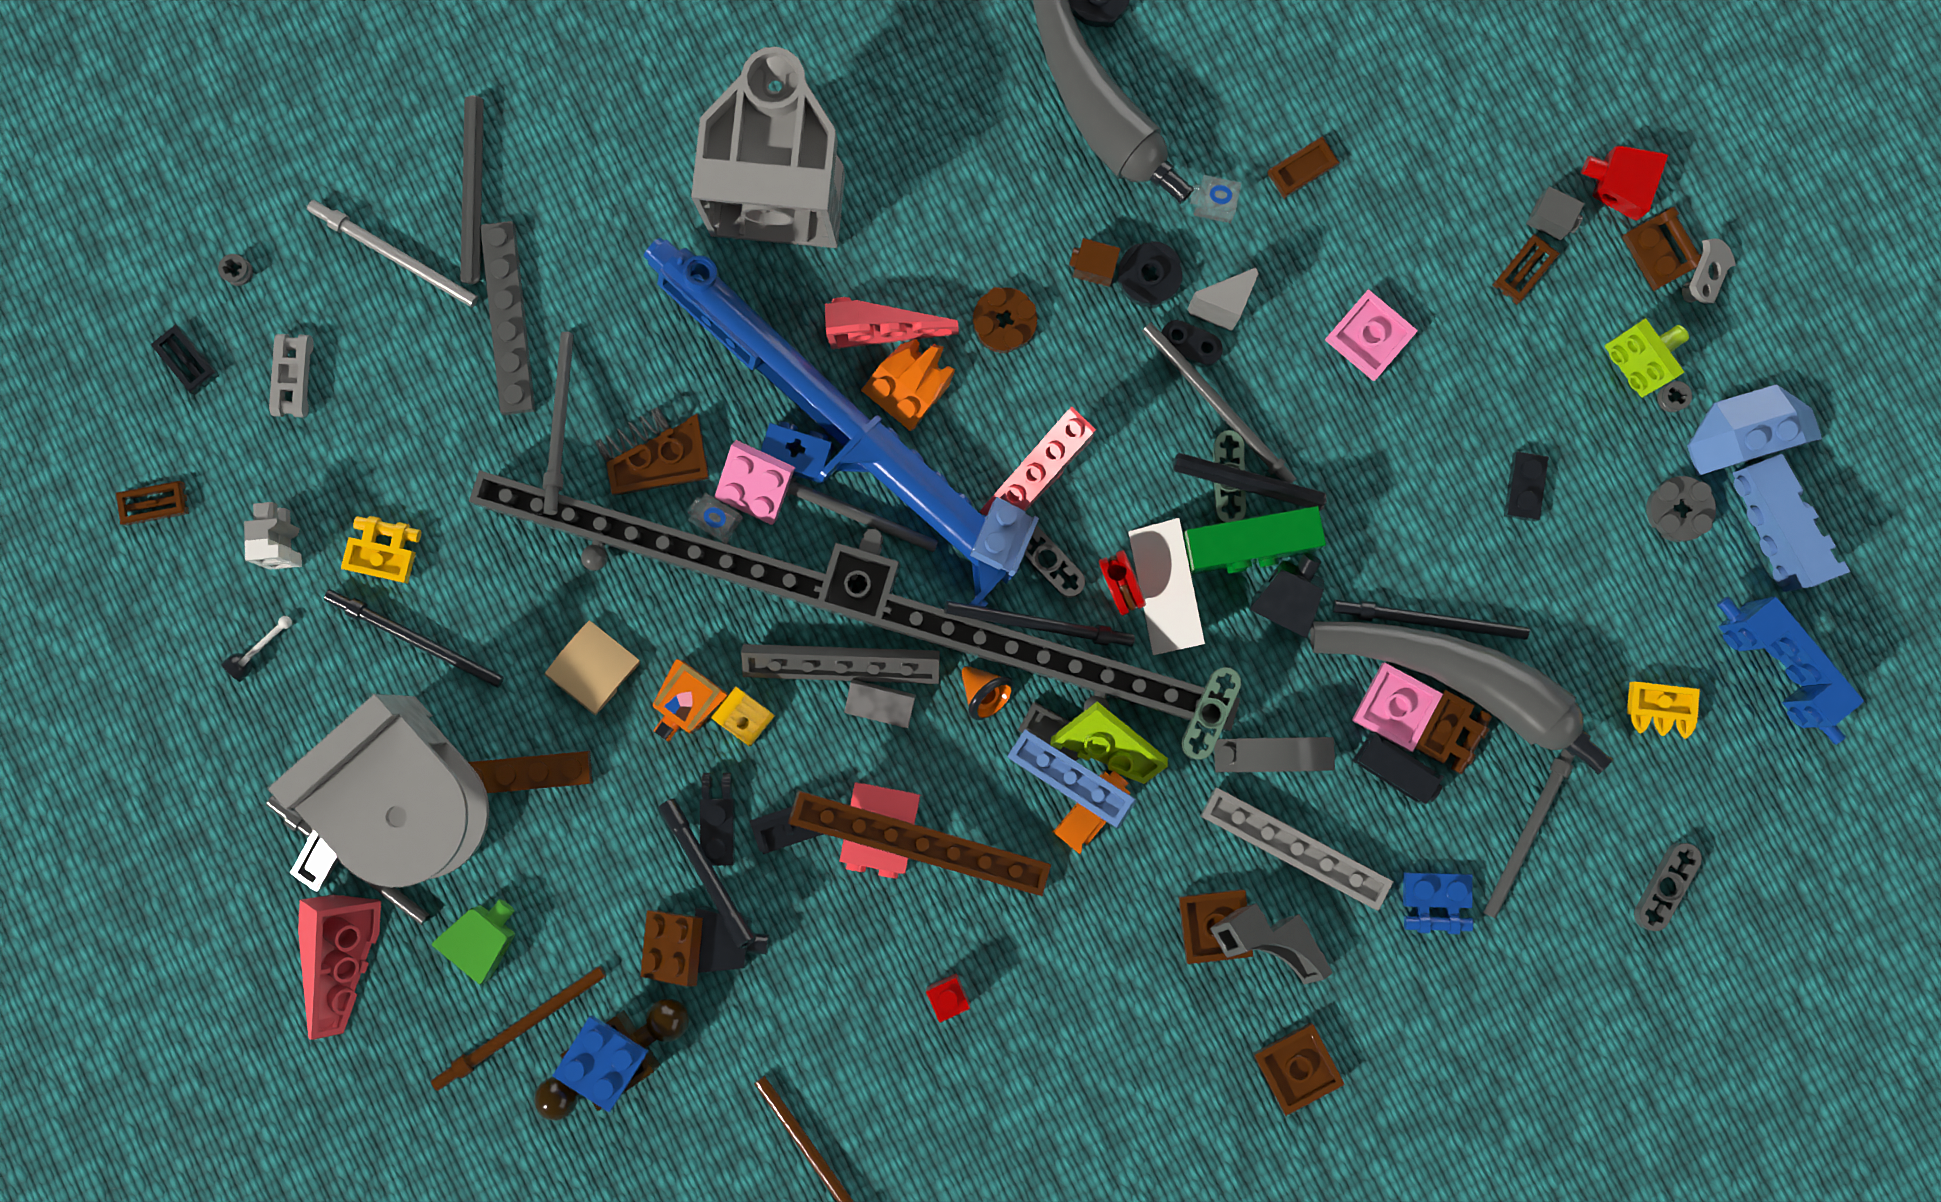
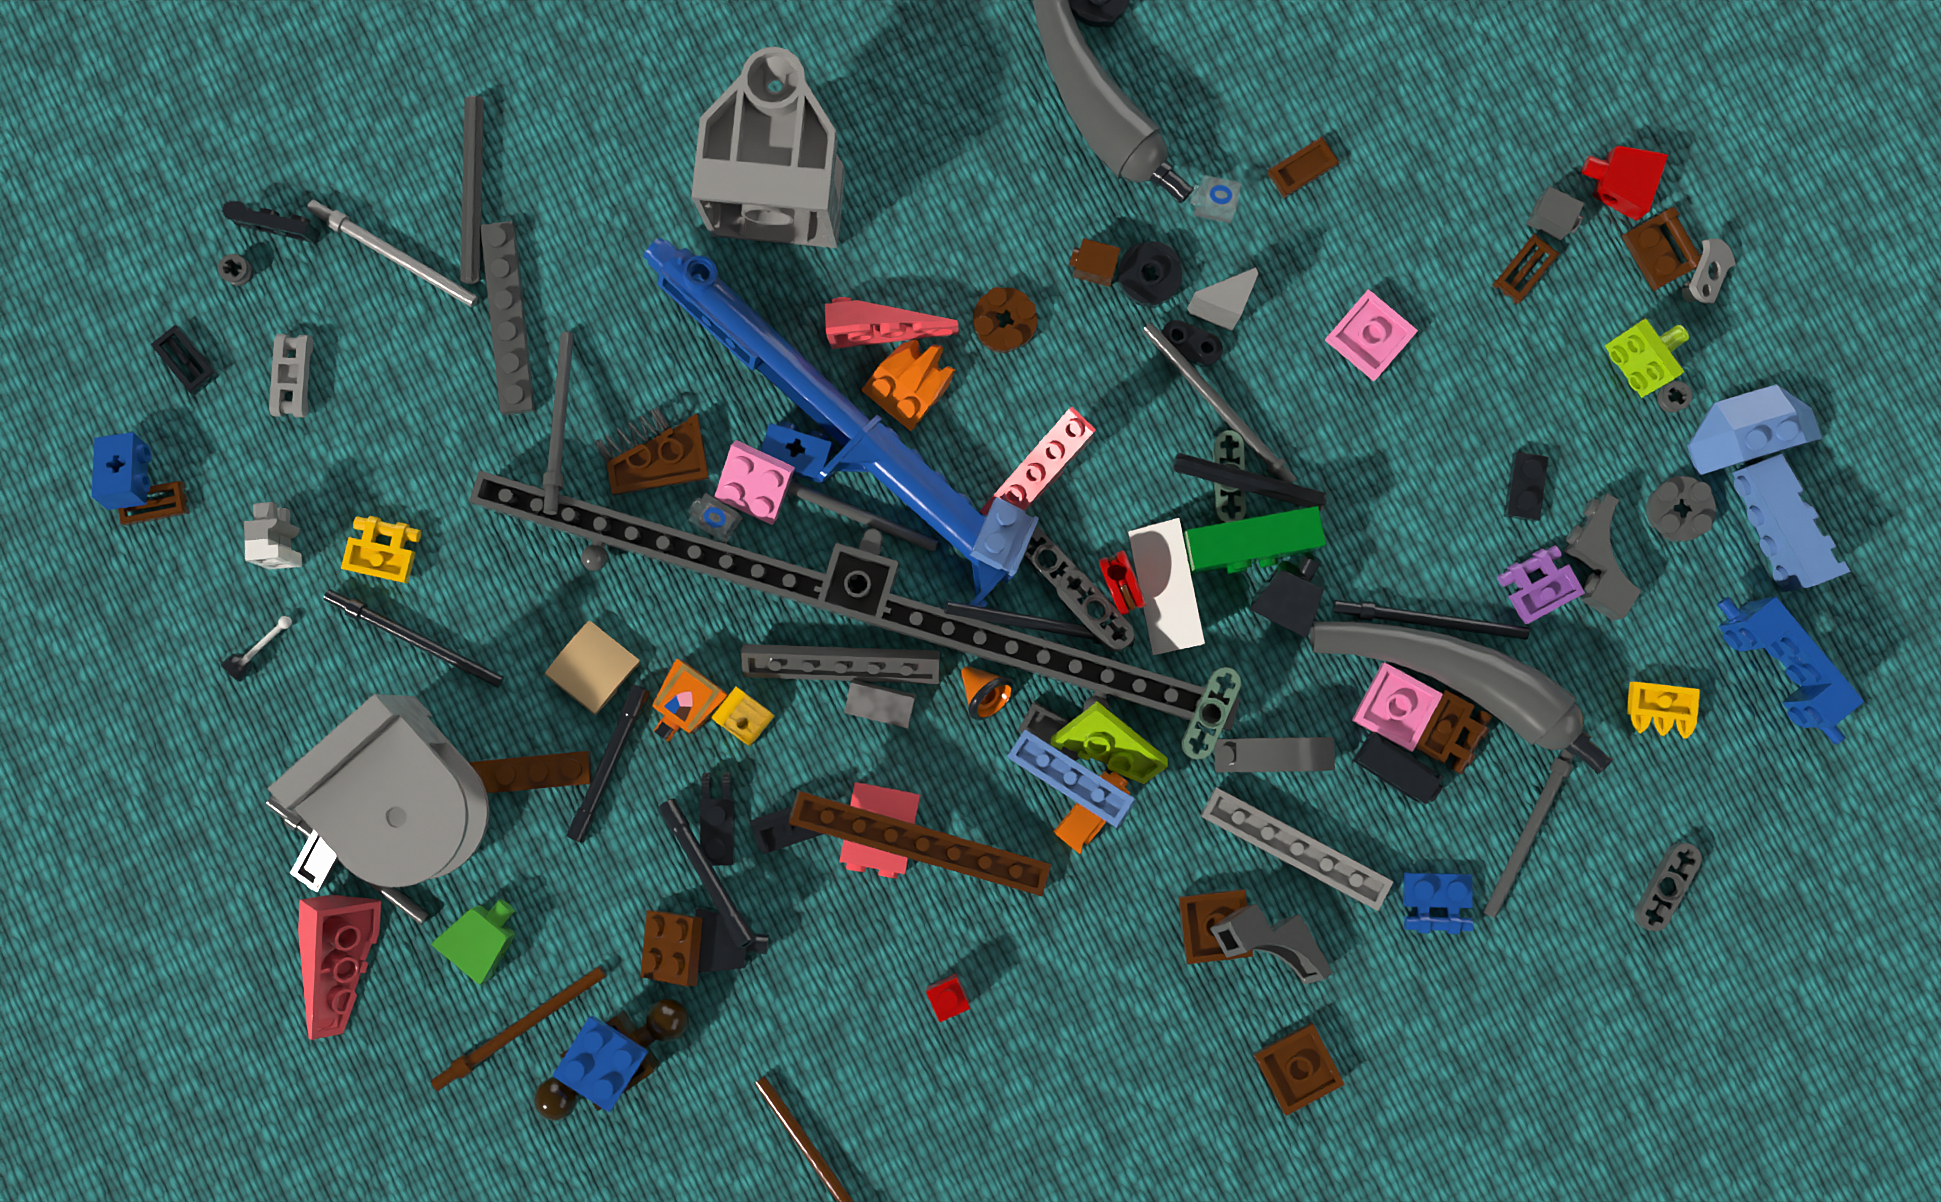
(120, 471): none -> blue brick
(271, 222): none -> black hinge
(586, 812): none -> black piece
(1094, 625): none -> dark grey beam
(1545, 594): none -> medium lavender plate
(1590, 544): none -> dark grey arch

